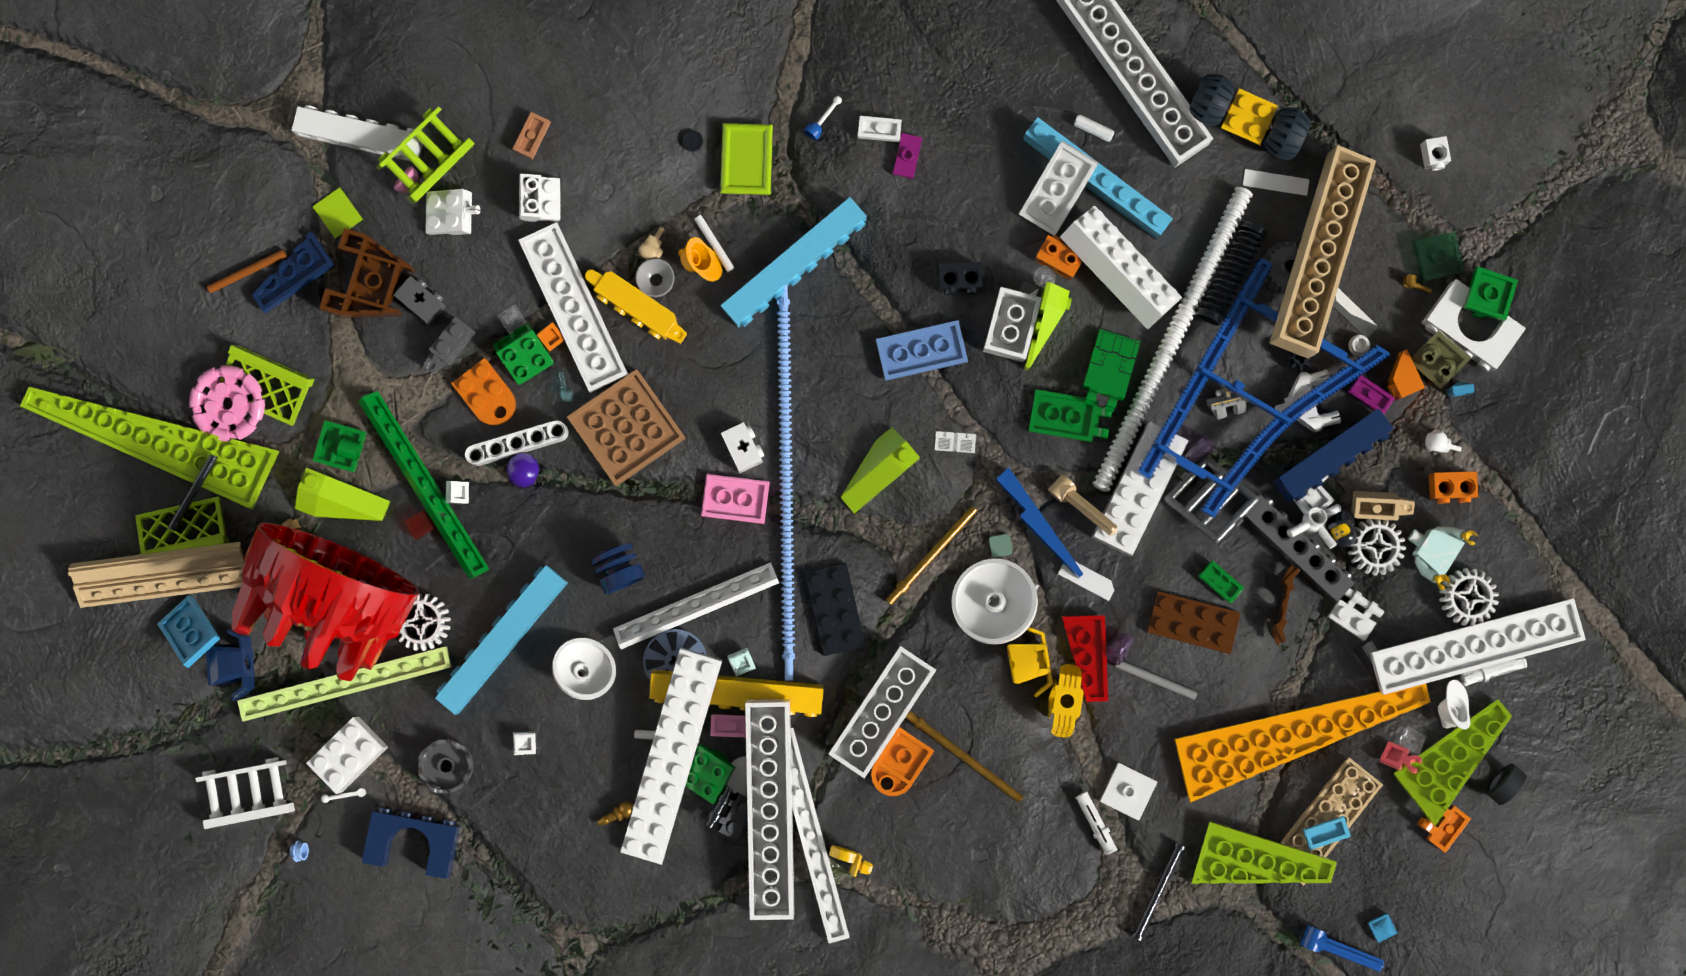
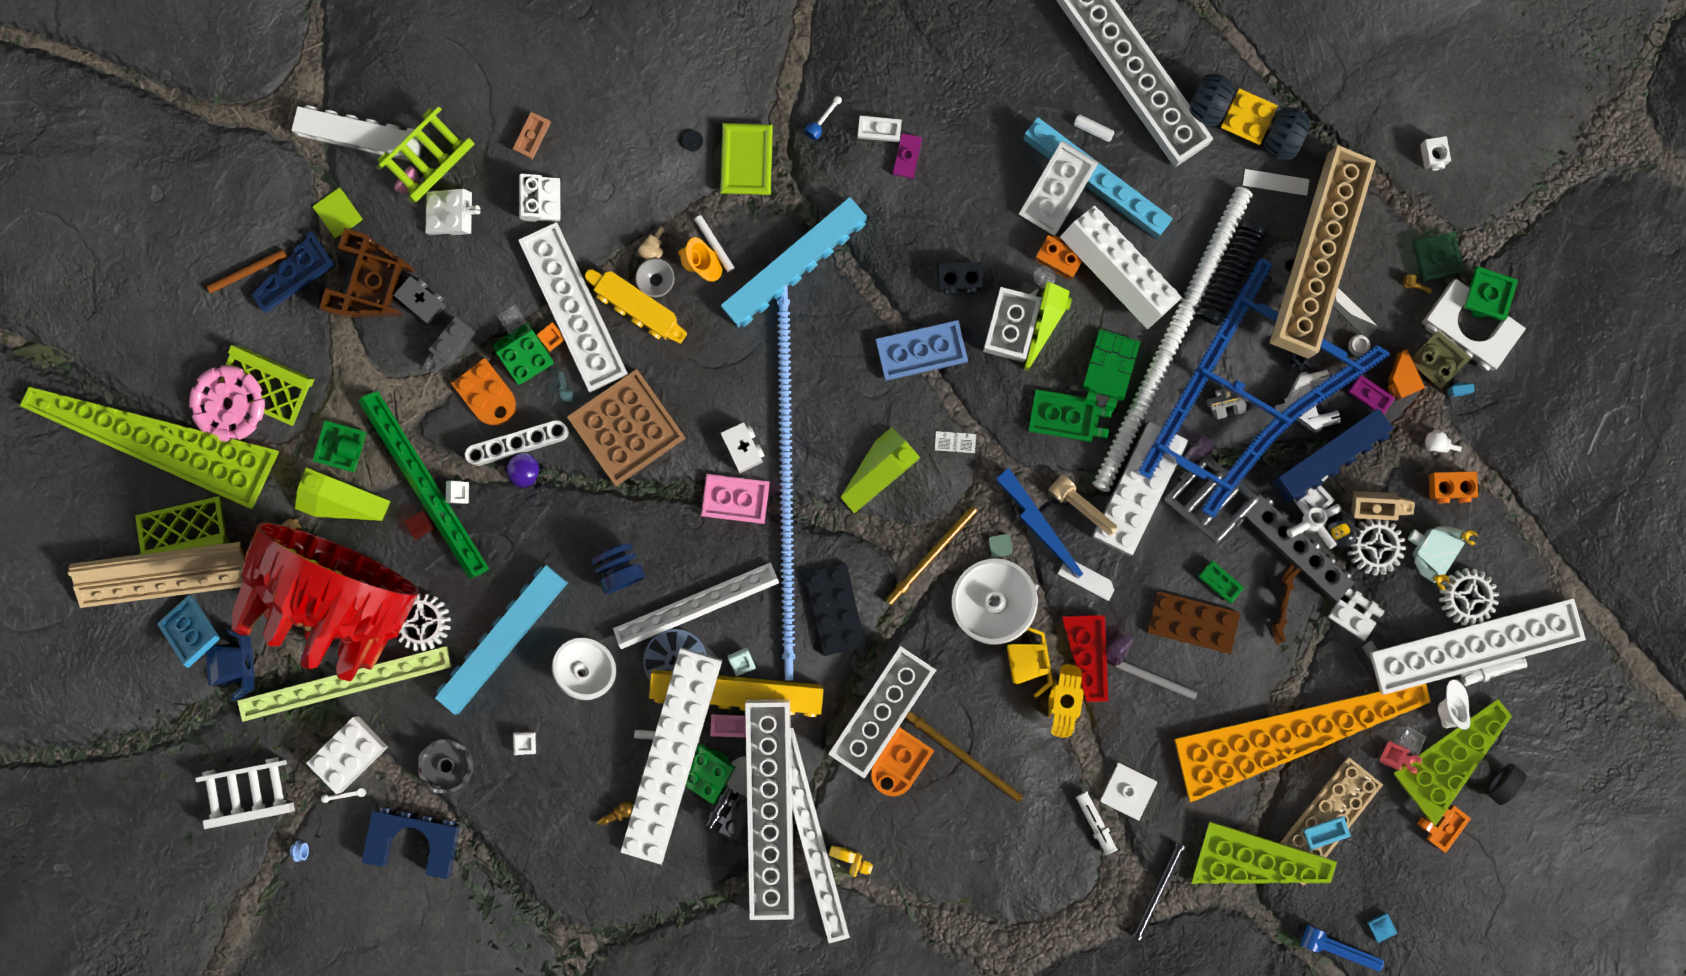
(192, 492): black bar -> none

